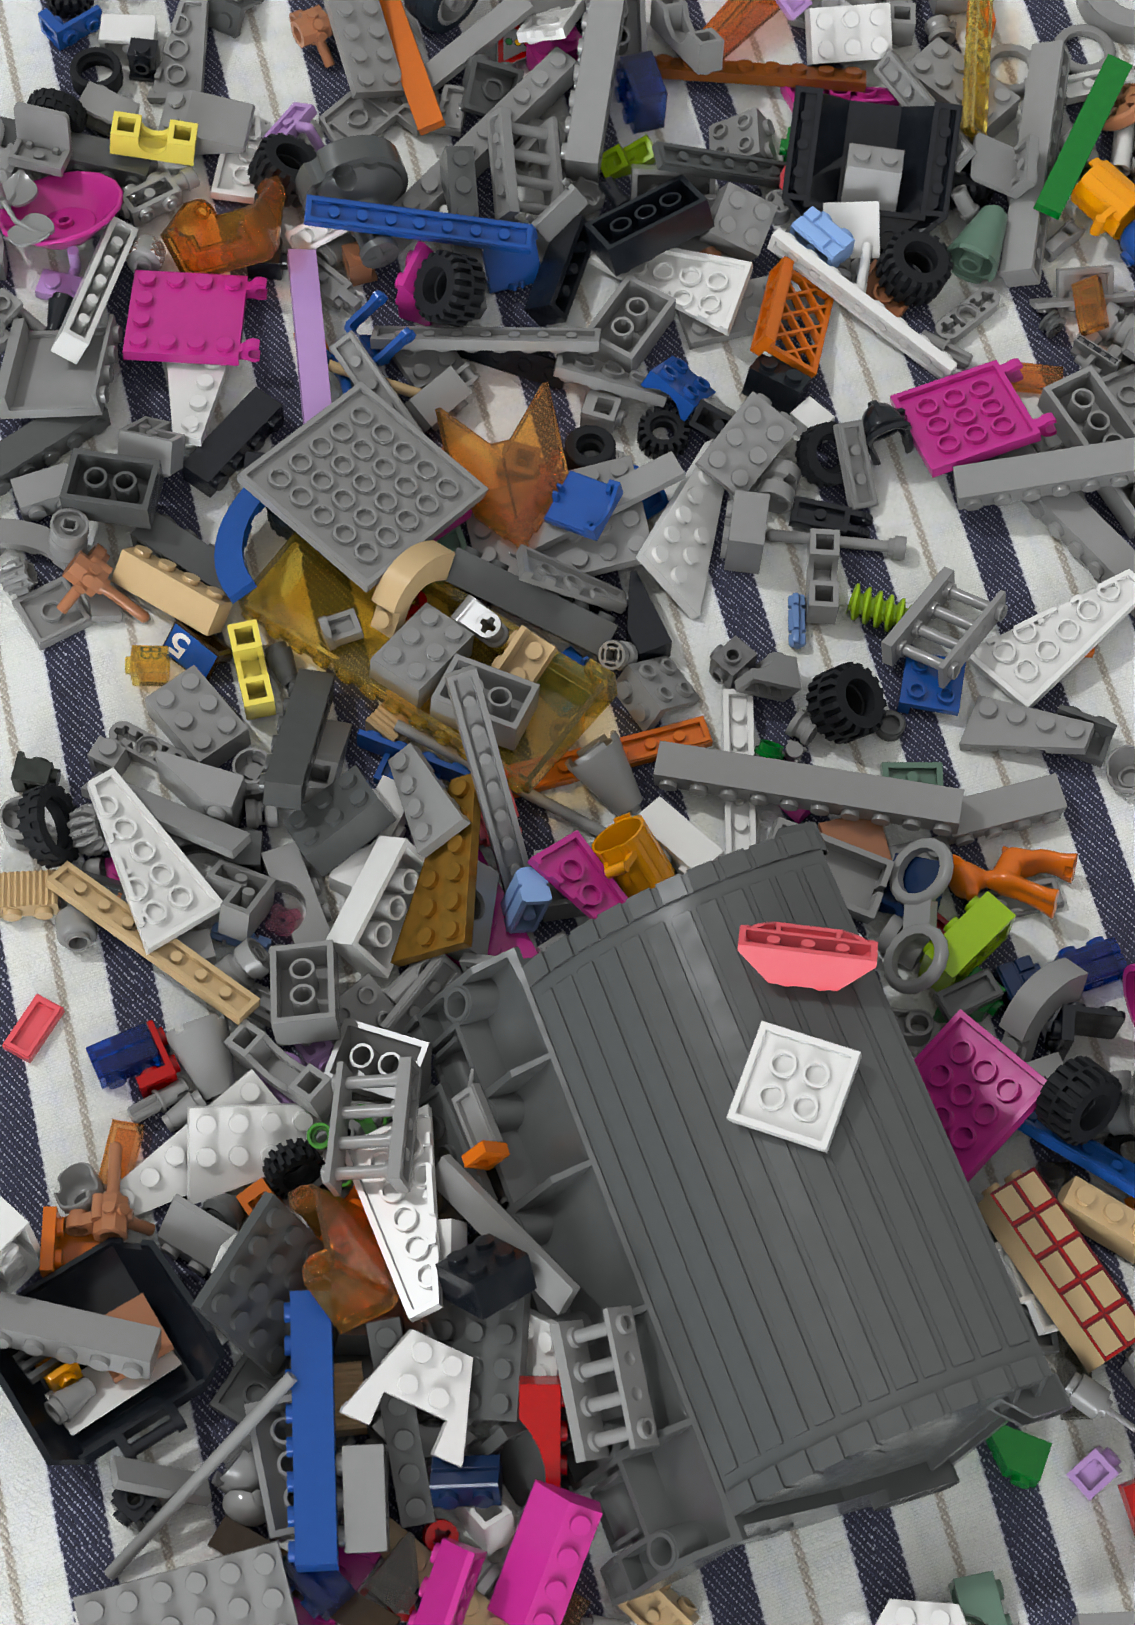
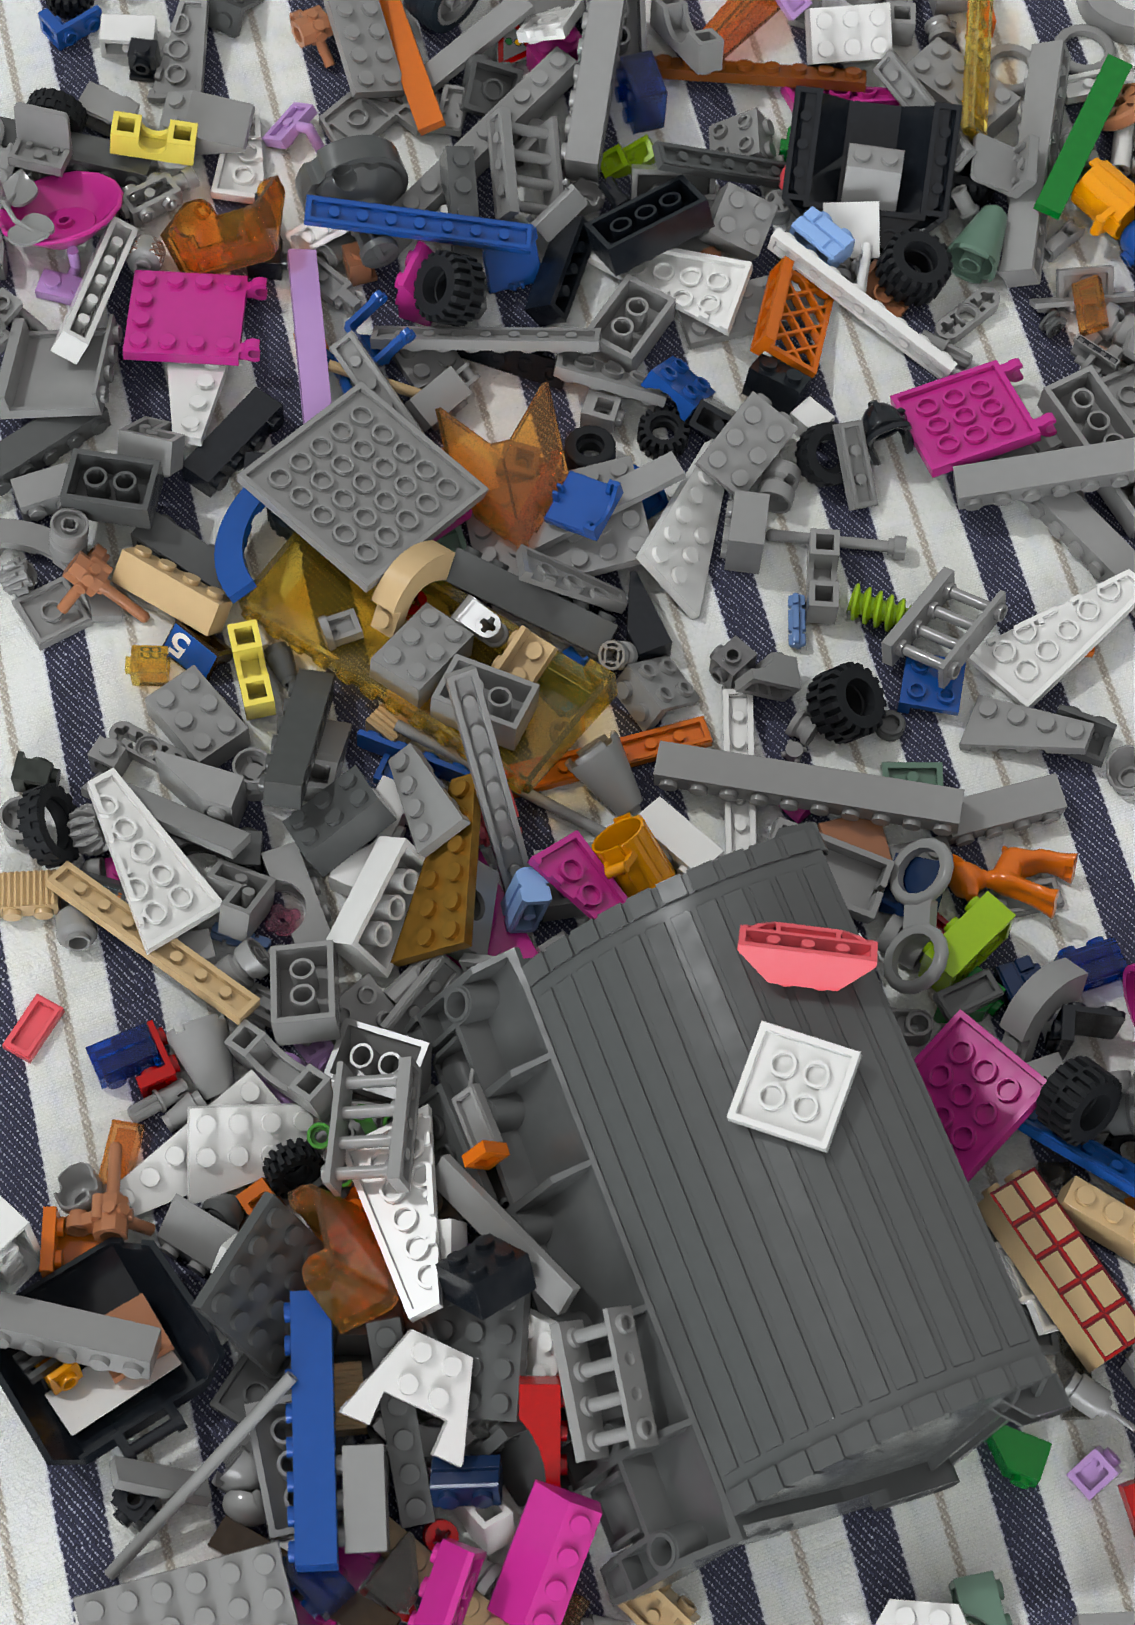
(57, 309): black cone -> none
(68, 1401): light grey cone -> none
(96, 57): black tyre -> none
(254, 814): light grey wheel -> none
(282, 157): black tyre -> none
(769, 749): green plate -> none
(824, 515): black hinge -> none
(1037, 377): clear orange tile -> none

